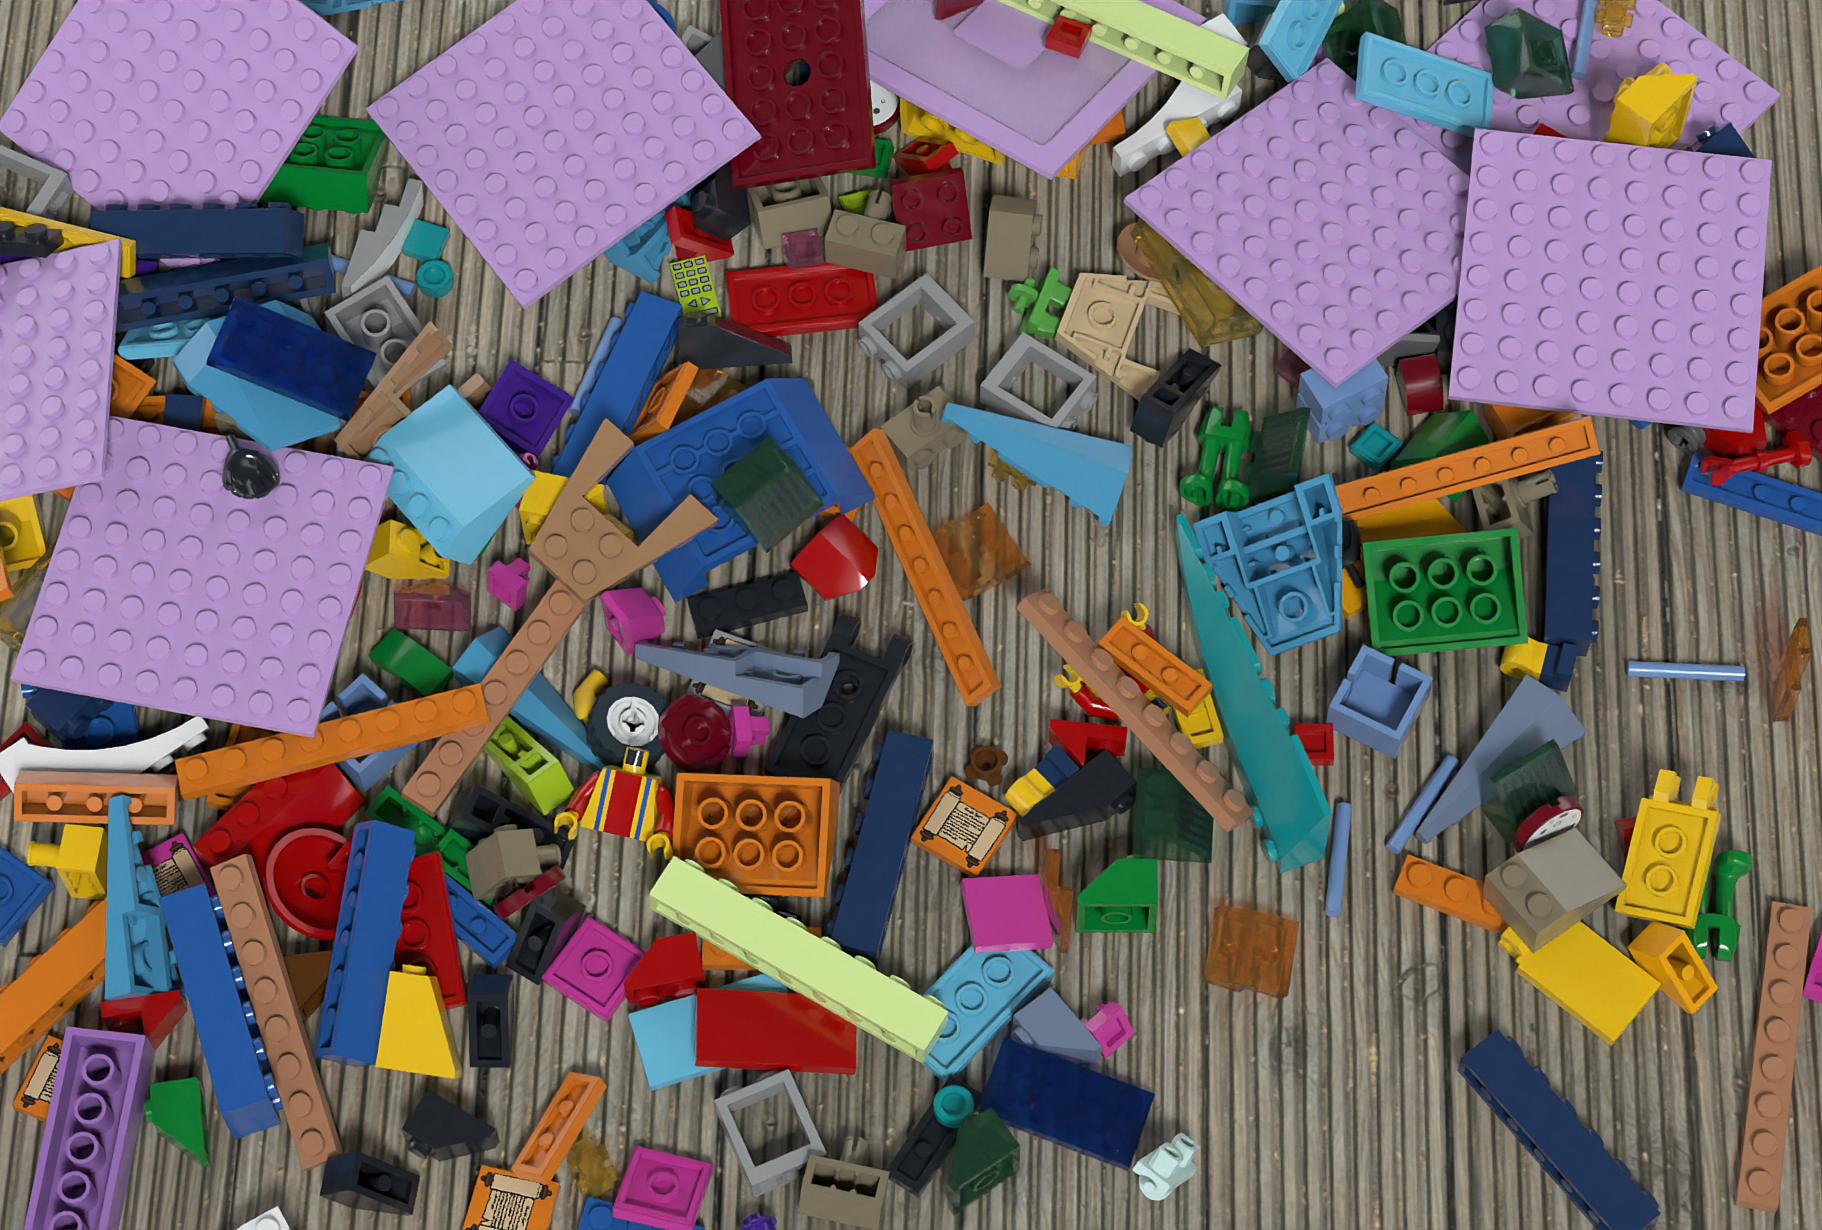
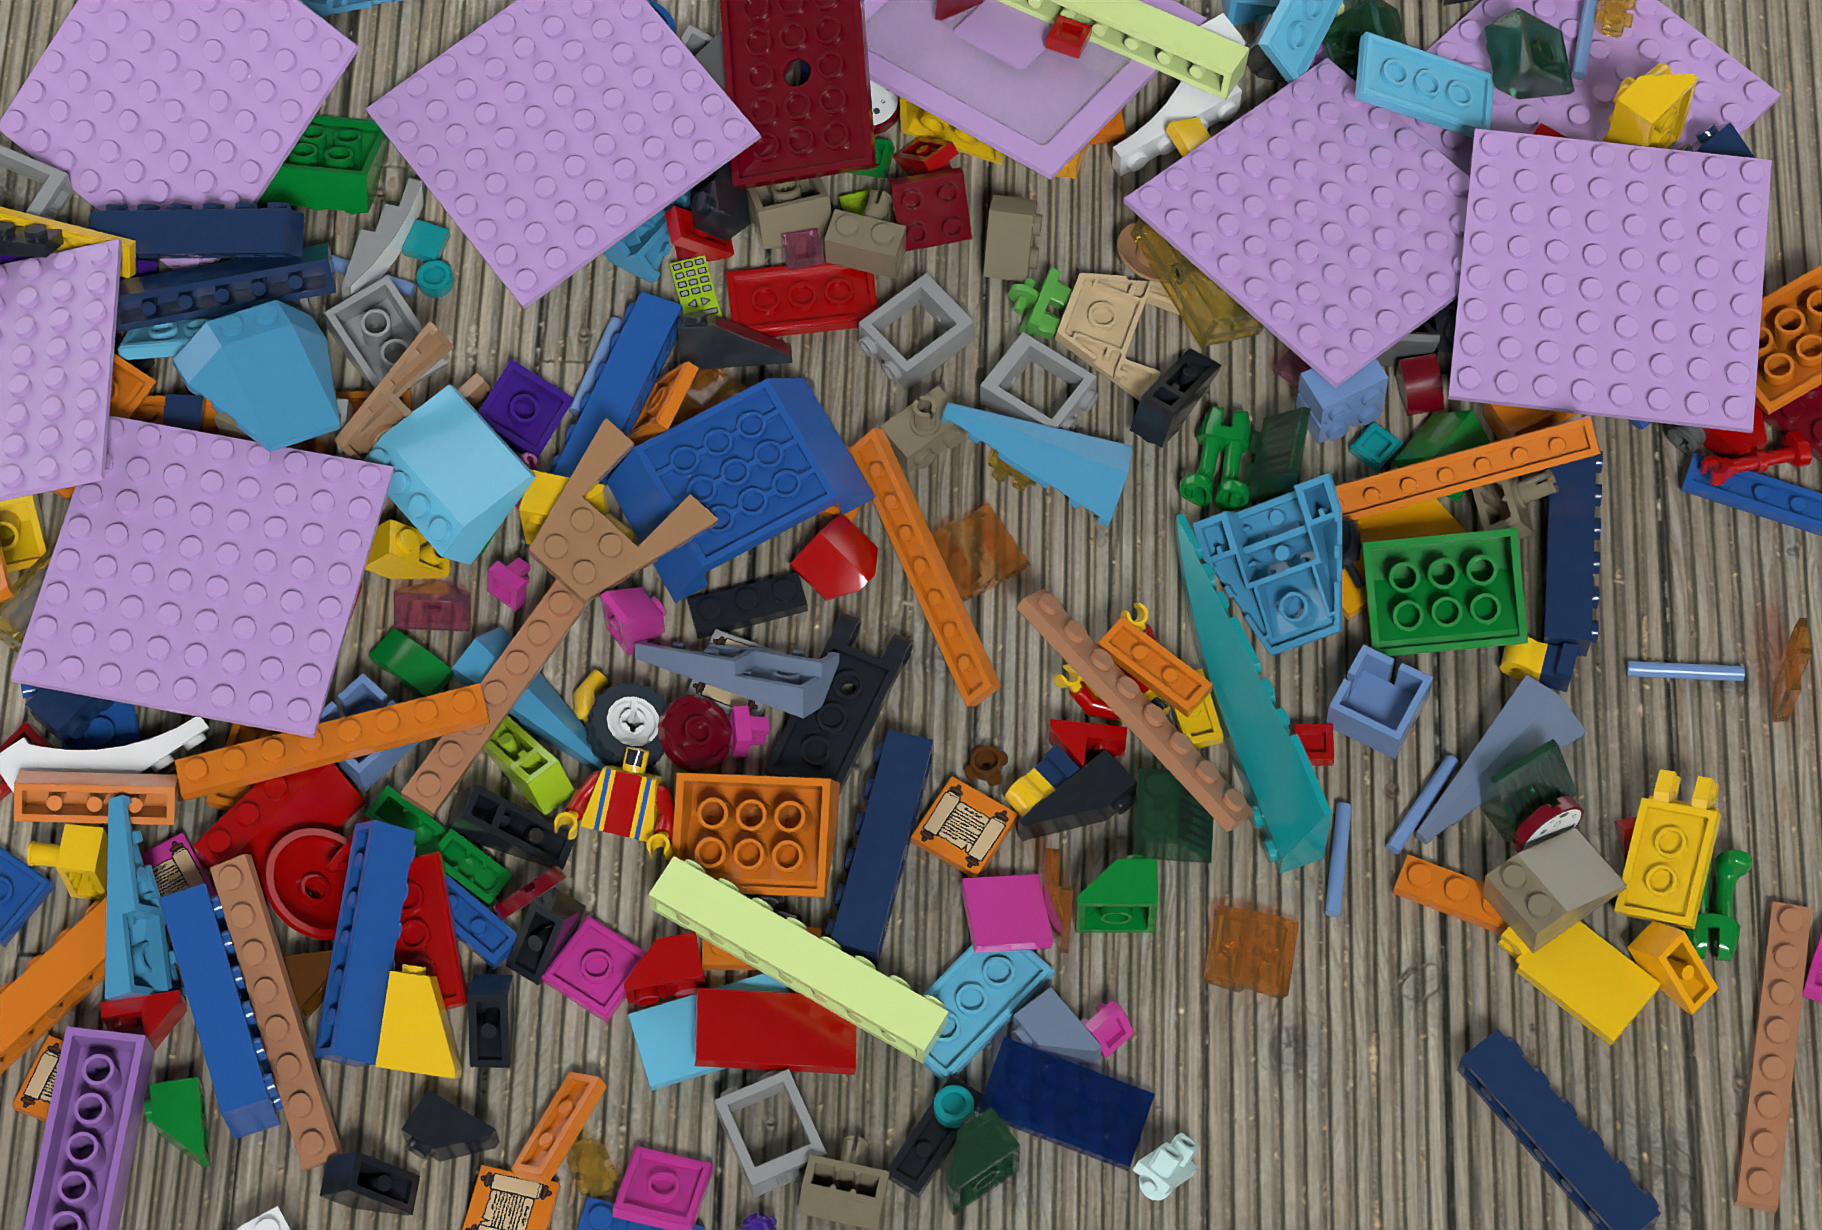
(248, 472): black piece -> none
(291, 358): clear blue plate -> none
(508, 862): dark tan brick -> none
(766, 494): clear green slope -> none

